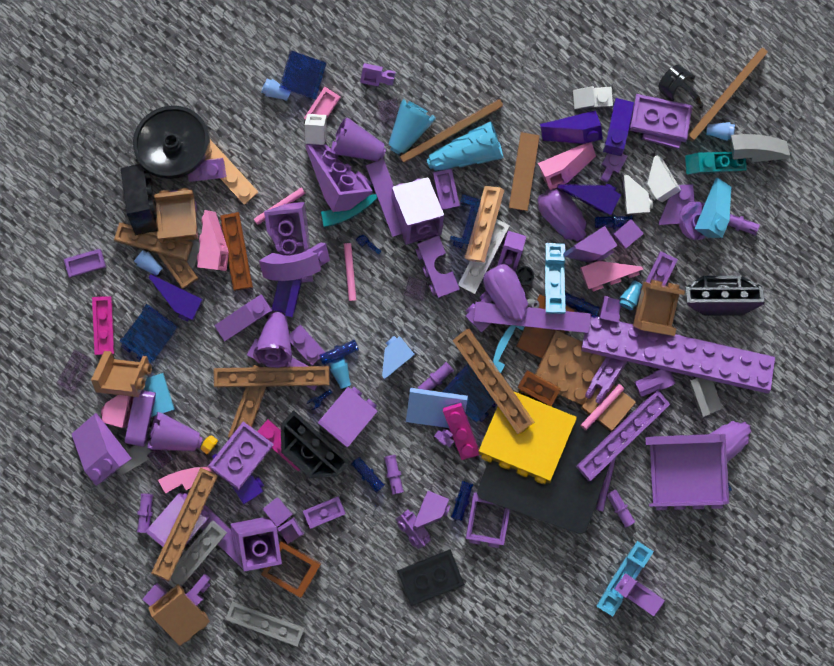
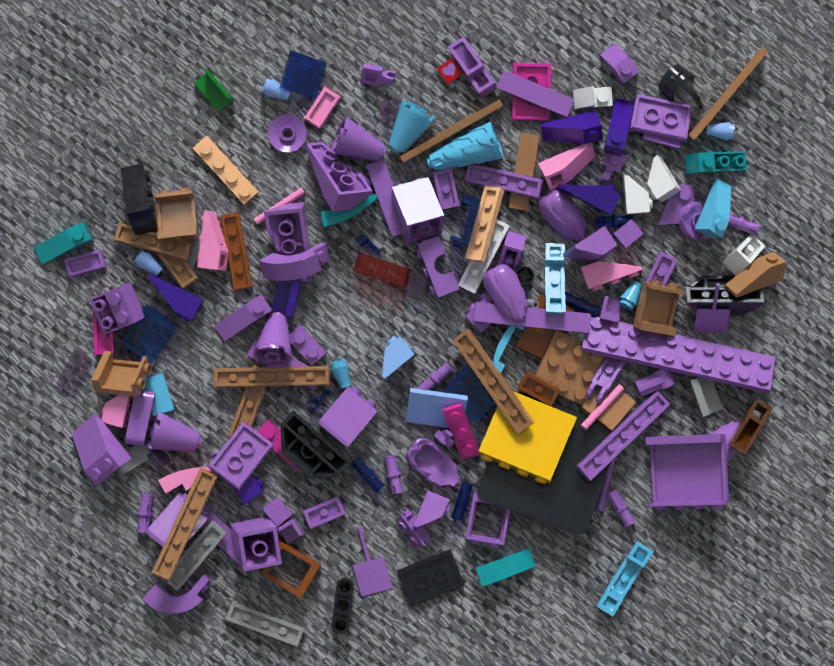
(64, 243): none -> teal slope
(117, 308): none -> medium lavender slope
(171, 142): black dish -> none
(178, 615): medium nougat panel -> none
(208, 444): yellow tile -> none
(209, 170): medium lavender plate -> none
(213, 91): none -> green panel
(280, 126): none -> medium lavender dish
(315, 129): white panel -> none
(338, 352): clear blue pin -> none
(342, 614): none -> black beam
(350, 271): bright pink bar -> none
(373, 574): none -> medium lavender piece
(382, 270): none -> clear red beam
(432, 462): none -> medium lavender hair
(450, 71): none -> red tile
(472, 67): none -> medium lavender slope
(505, 567): none -> teal slope
(506, 180): none -> medium lavender tile
(535, 93): none -> medium lavender tile
(537, 73): none -> dark pink tile
(619, 64): none -> medium lavender slope
(639, 594): medium lavender arch -> none
(712, 319): none -> medium lavender piece
(743, 254): none -> white slope
(750, 426): none -> reddish brown slope
(758, 147): light grey slope -> none
(759, 274): none -> medium nougat slope

